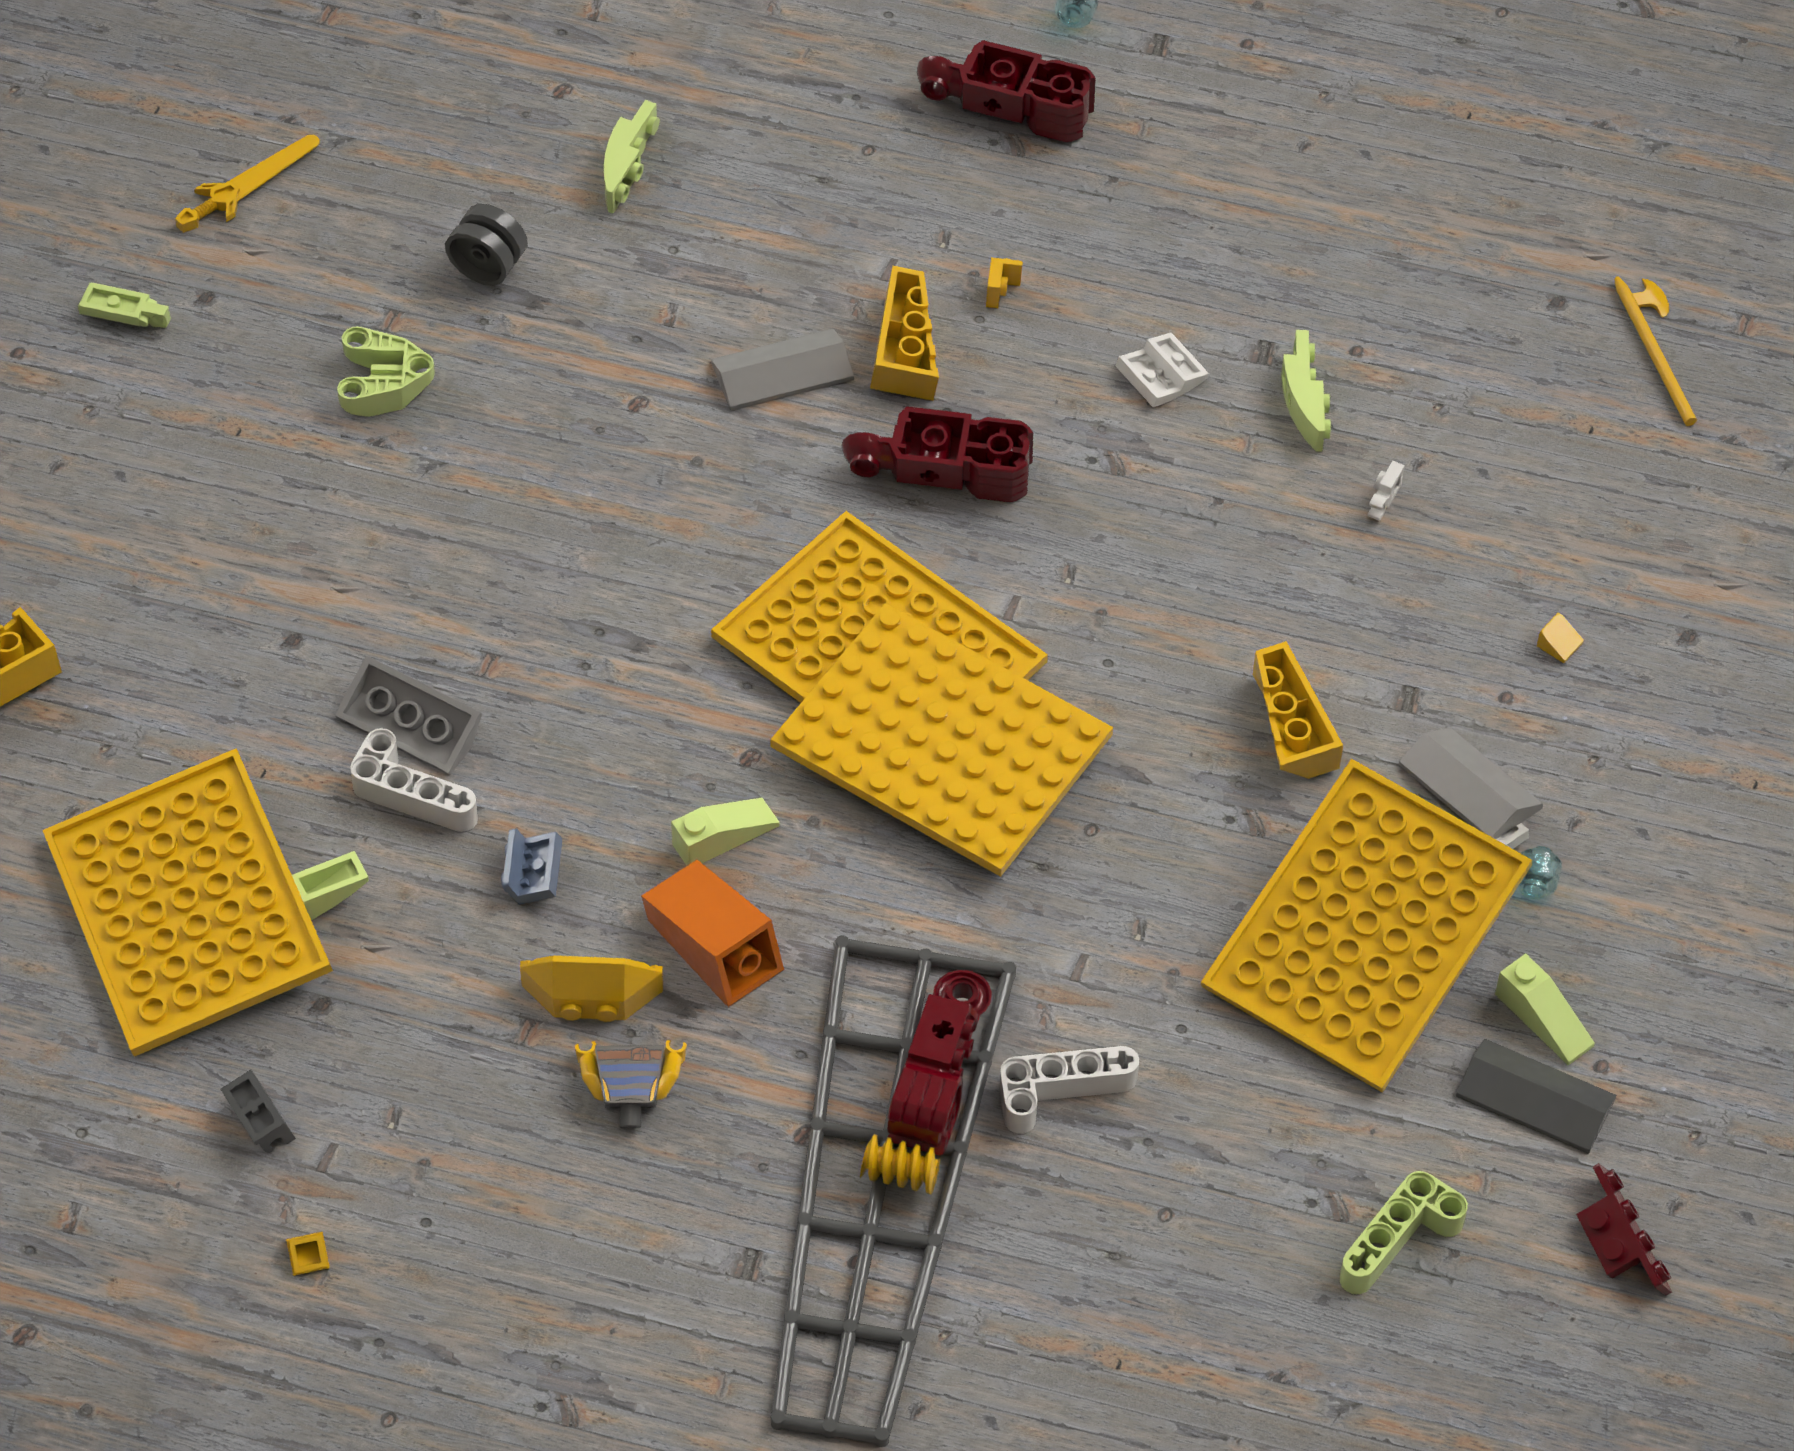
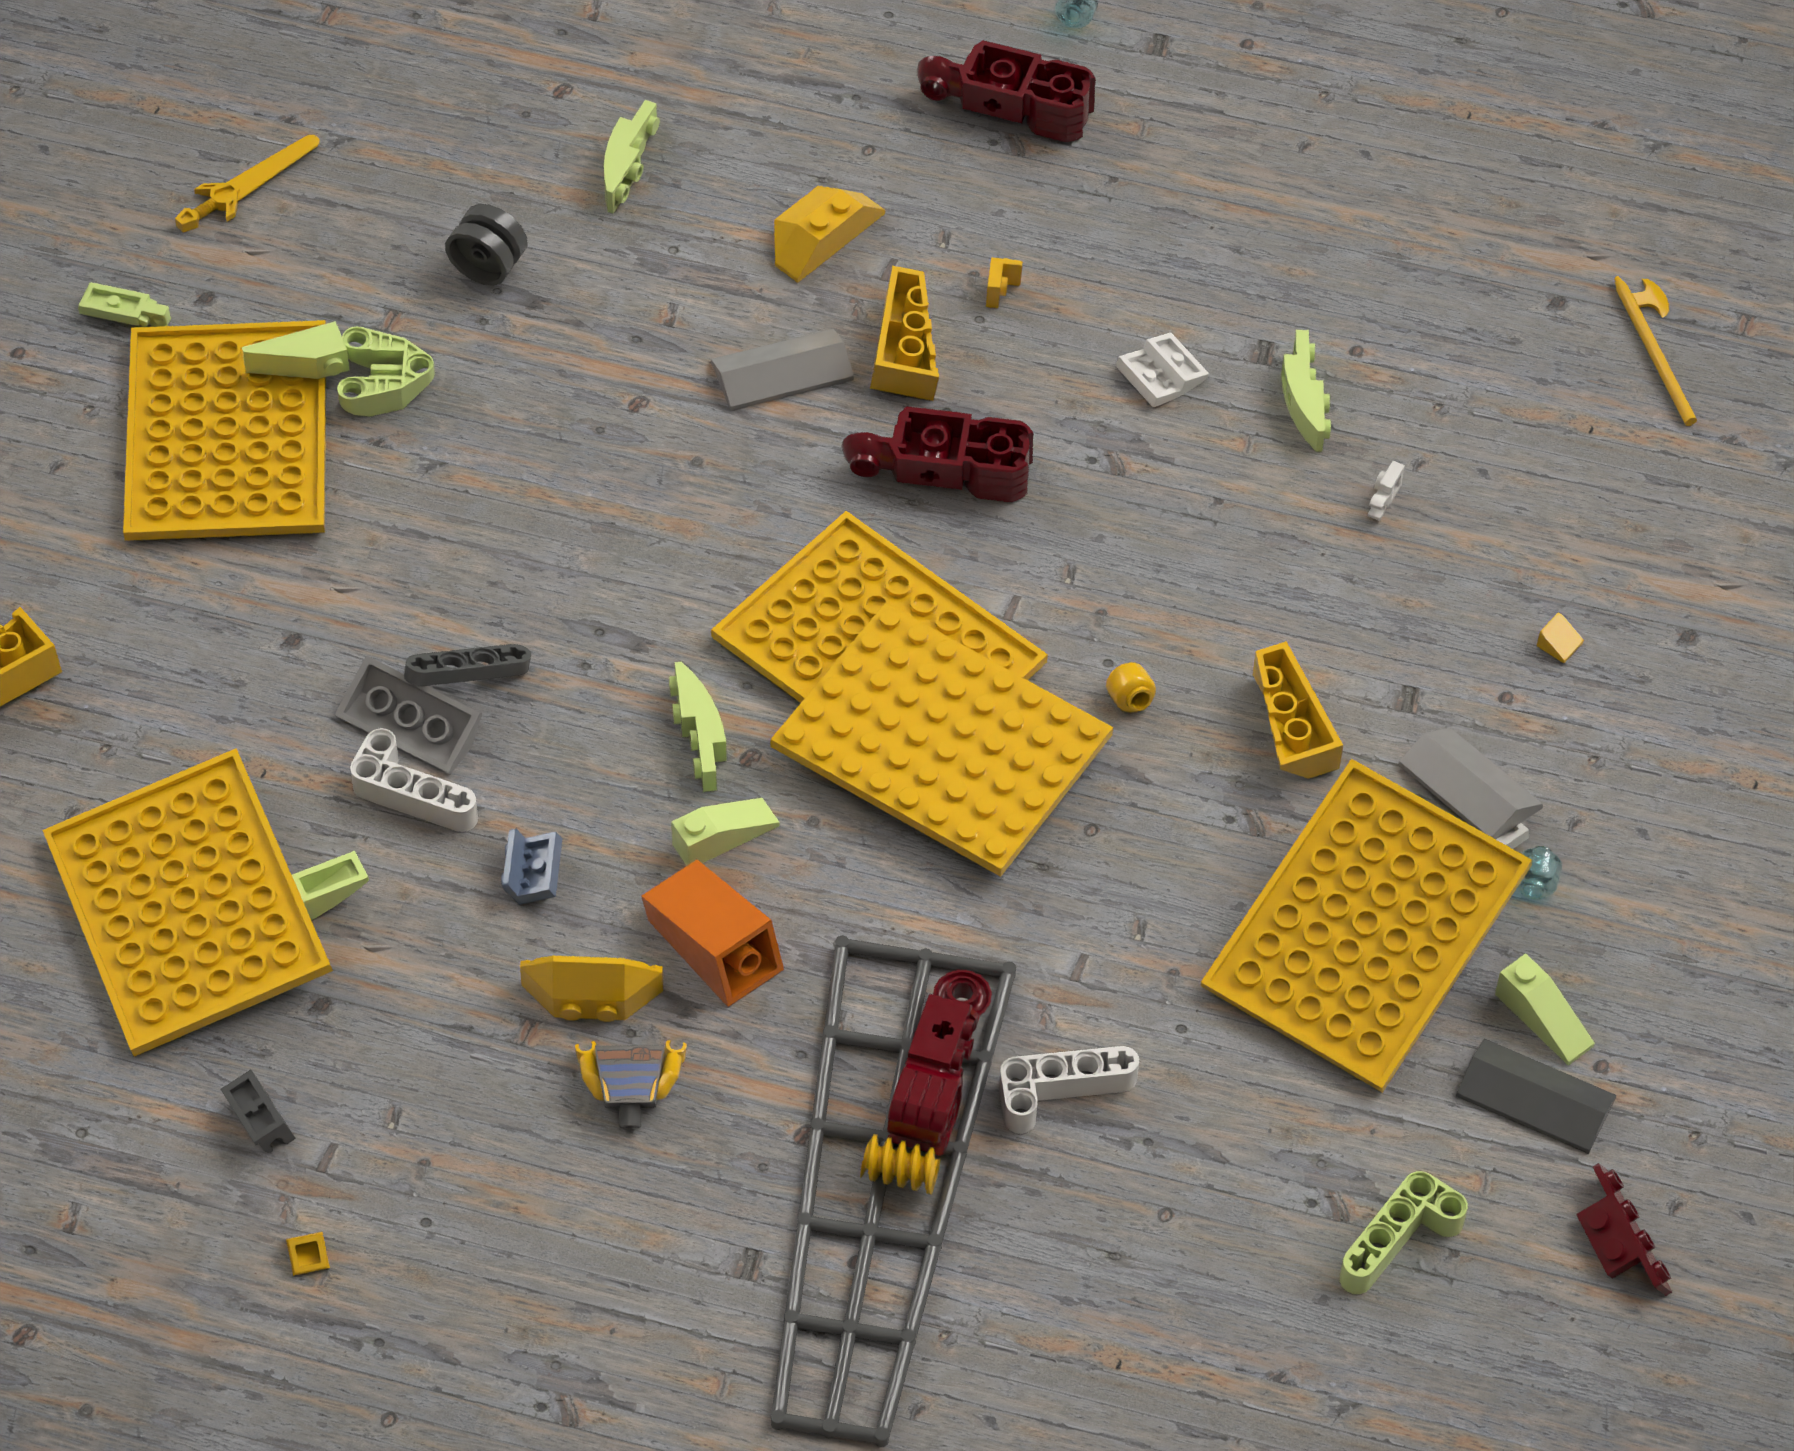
(219, 444): none -> yellow plate
(302, 354): none -> yellowish green slope
(430, 668): none -> dark grey beam
(699, 721): none -> yellowish green slope
(820, 227): none -> yellow wedge
(1131, 687): none -> yellow head

